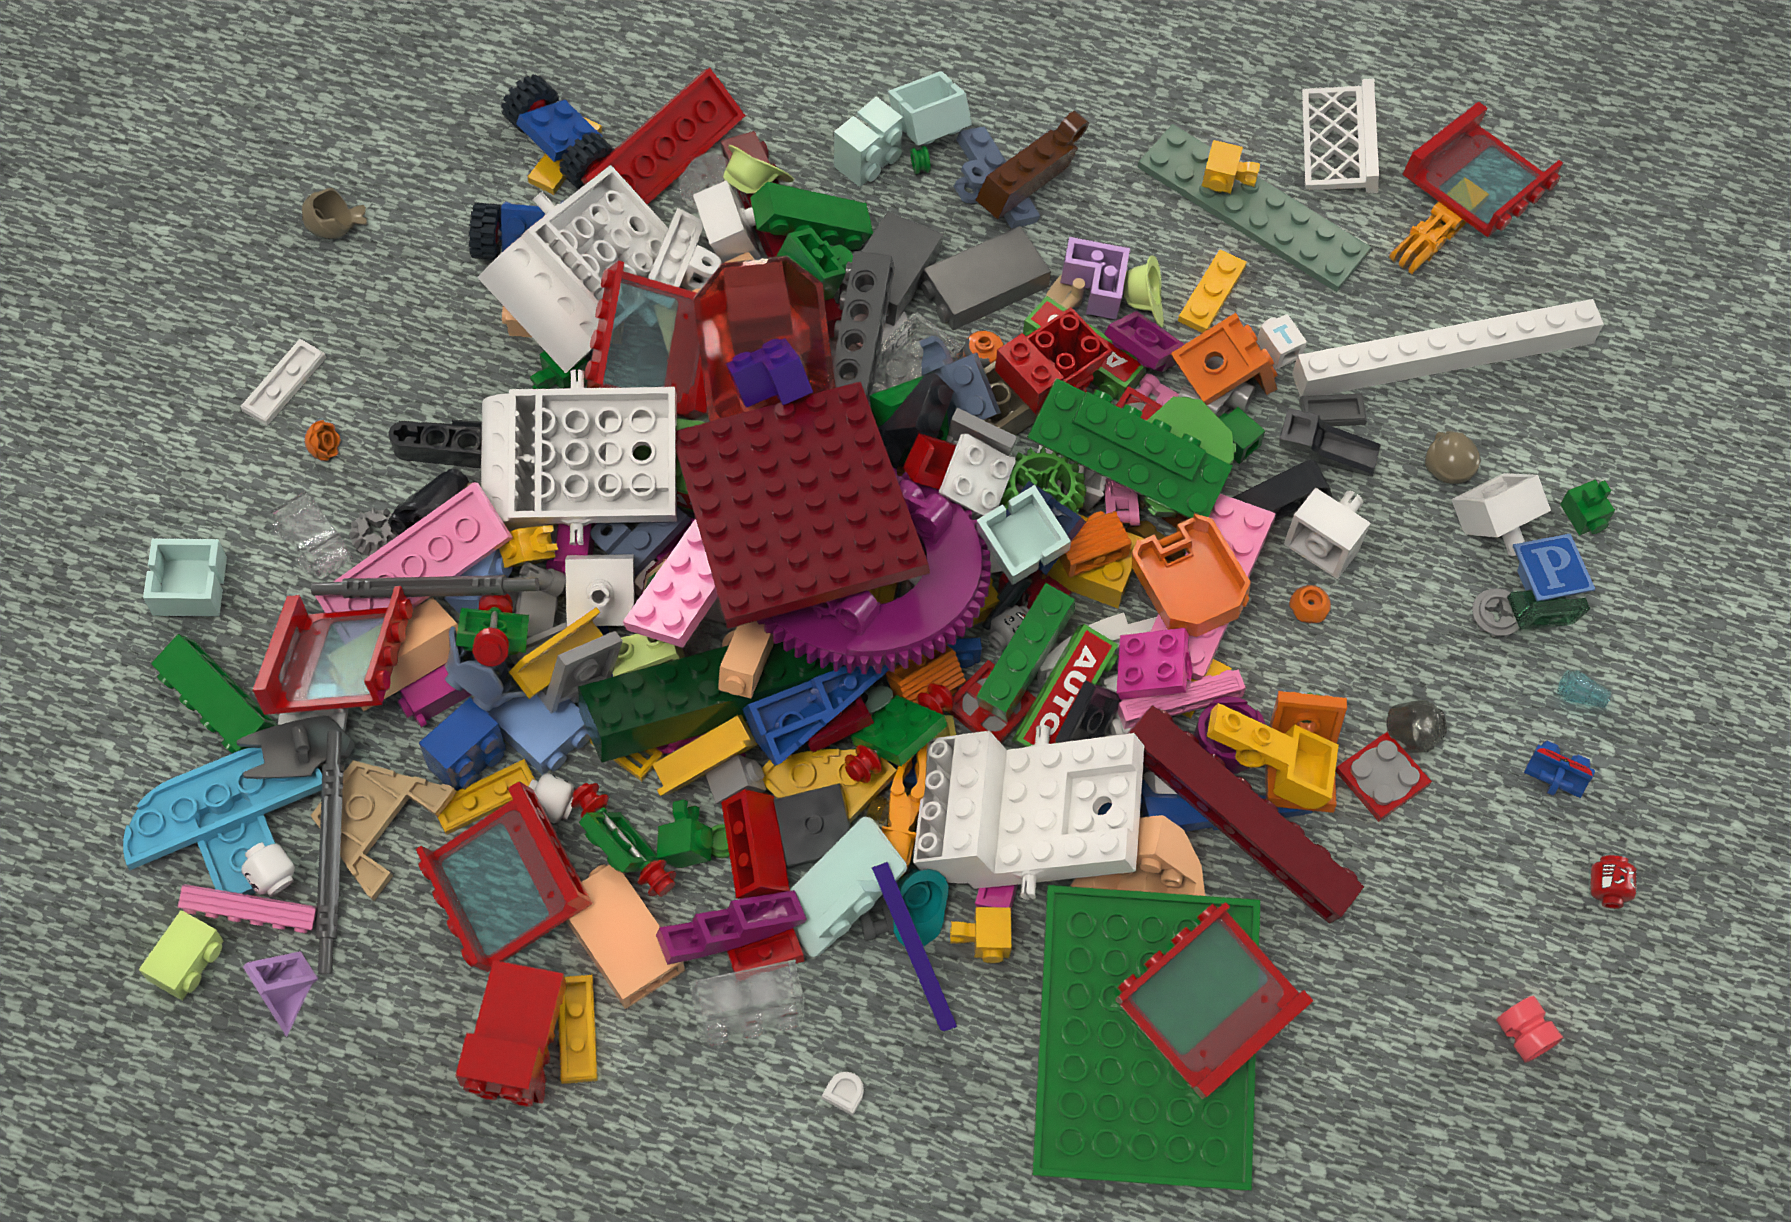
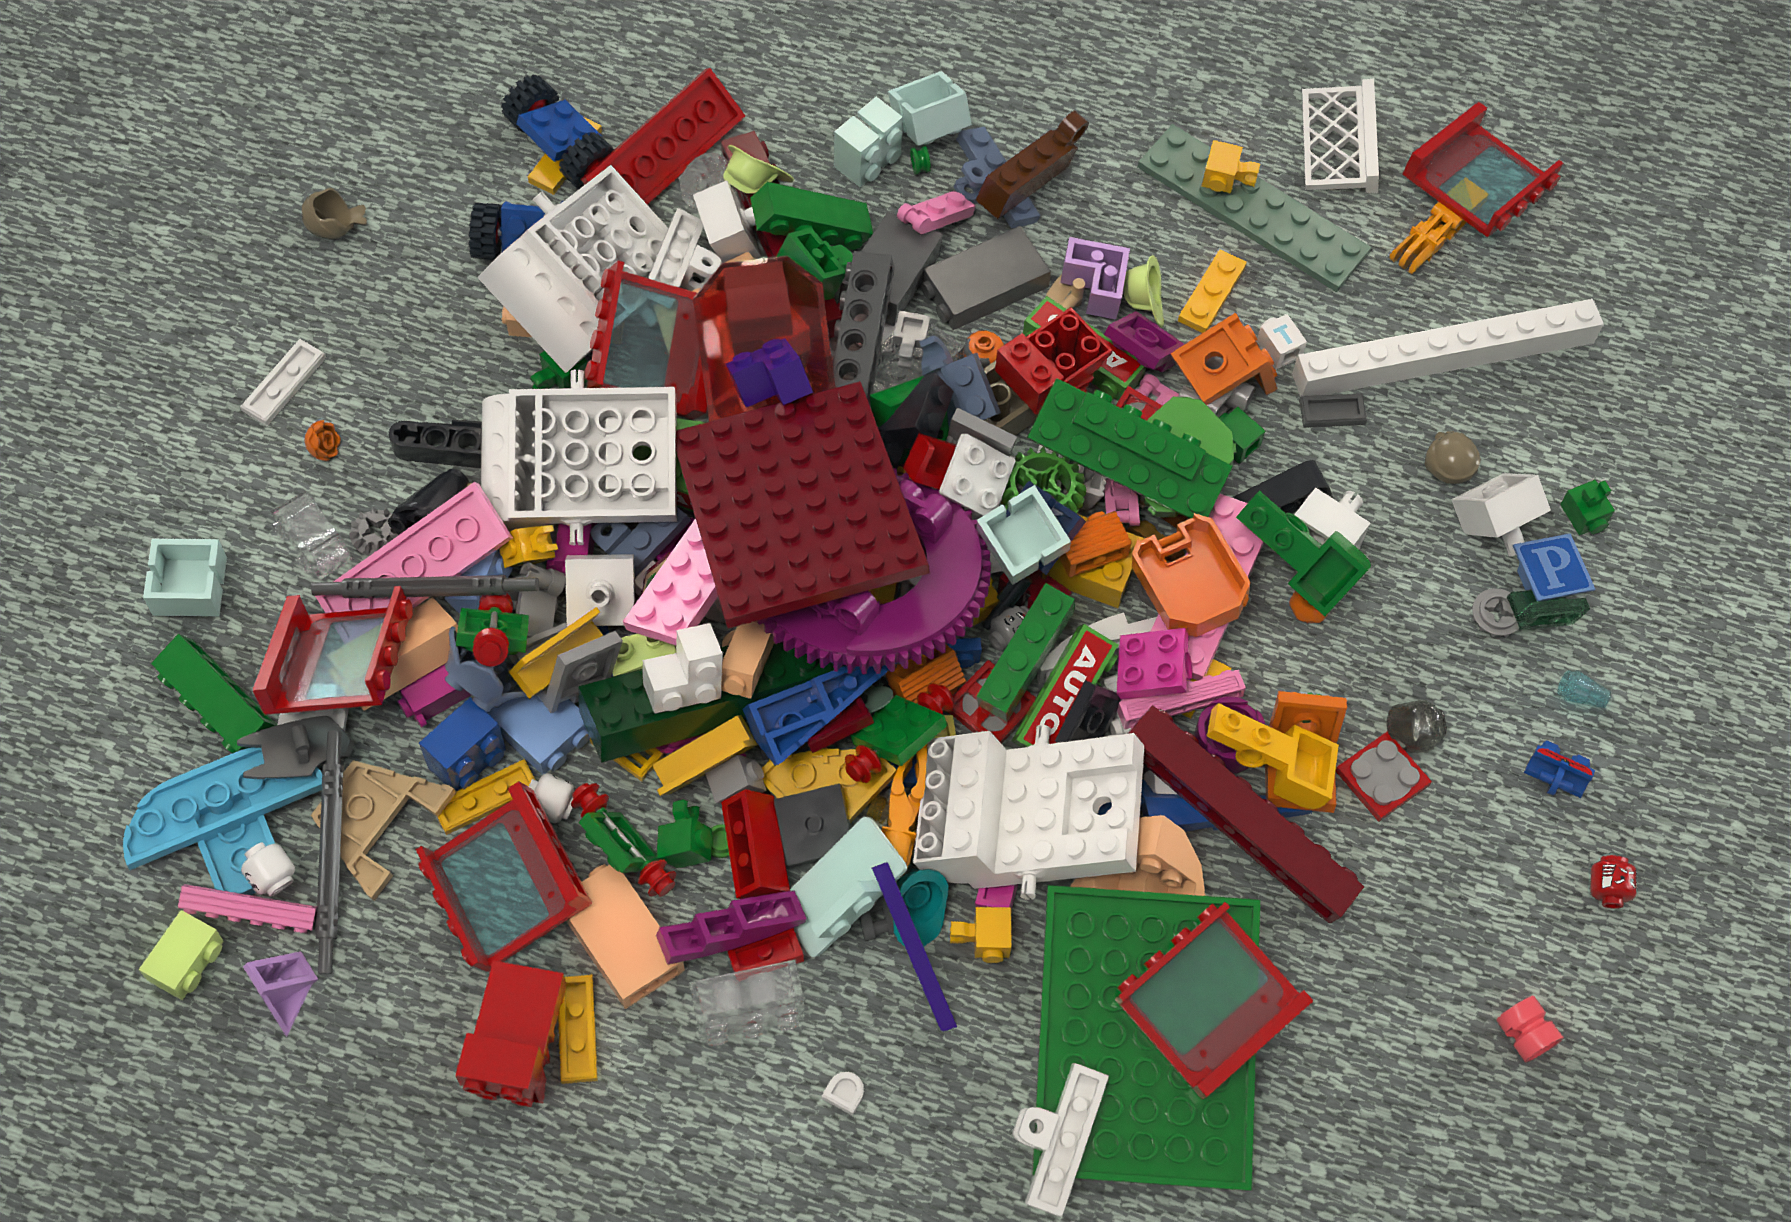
(688, 675): none -> white brick
(908, 332): none -> light grey plate
(936, 212): none -> bright pink plate
(1061, 1137): none -> white plate
(1322, 570): none -> green plate
(1328, 444): black arch -> none

